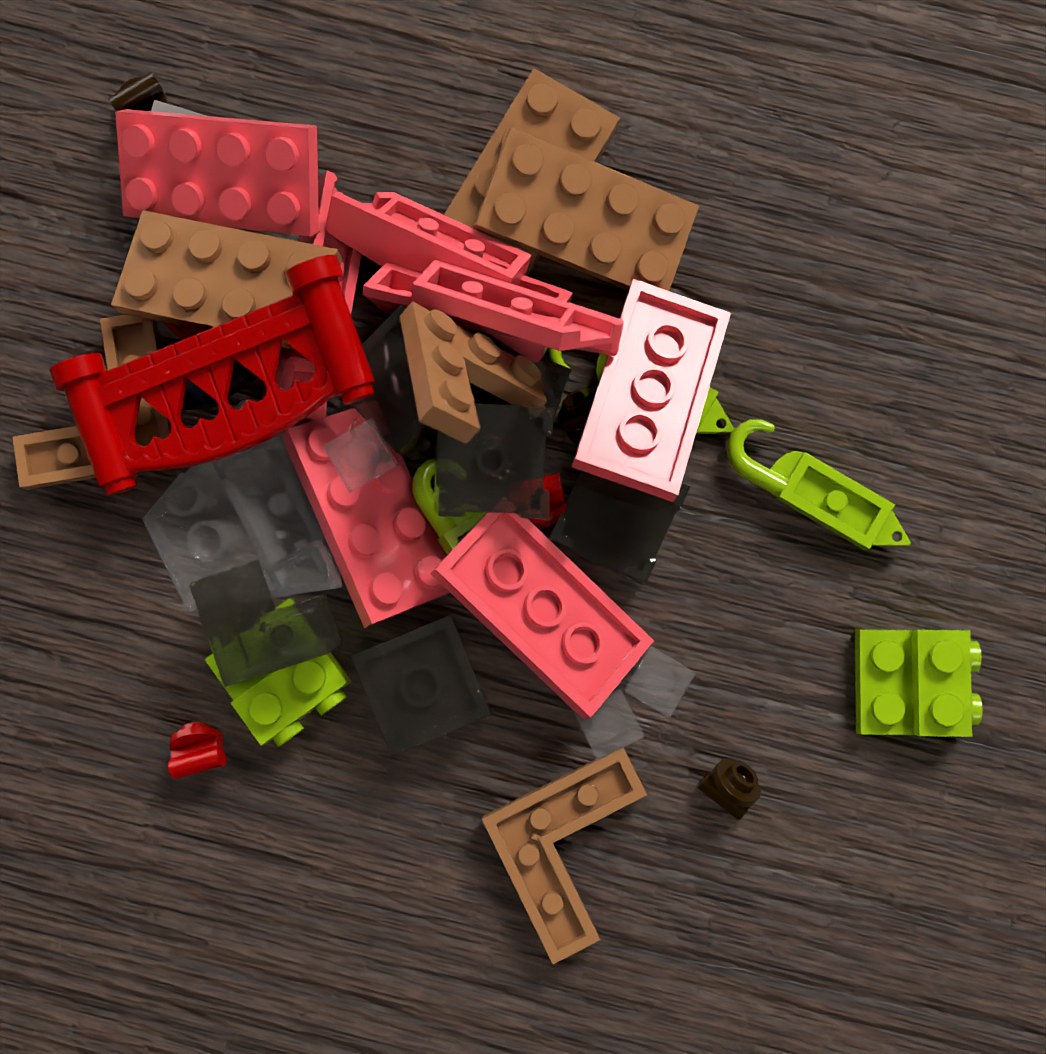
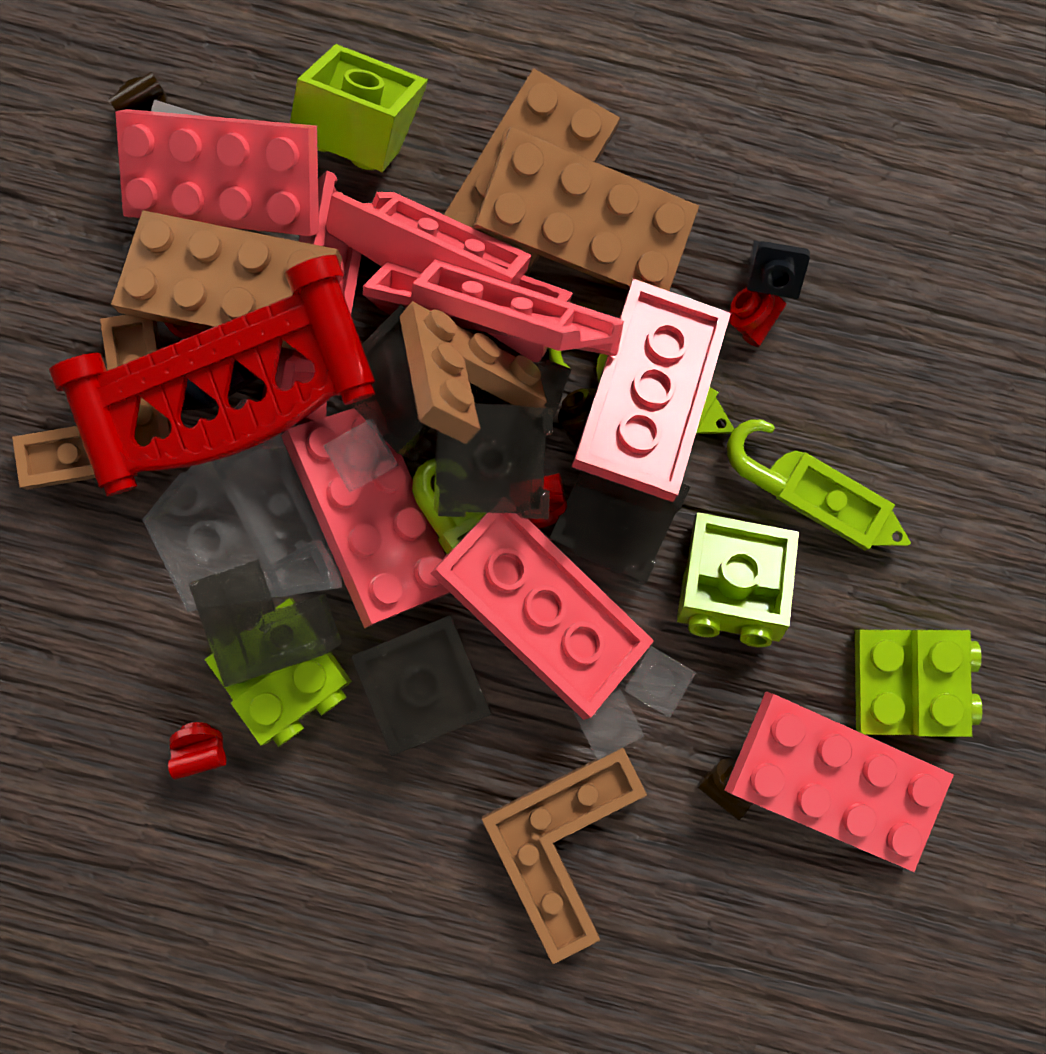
(357, 106): none -> lime slope
(738, 580): none -> plate
(755, 314): none -> red plate
(777, 269): none -> black bracket
(839, 781): none -> coral plate

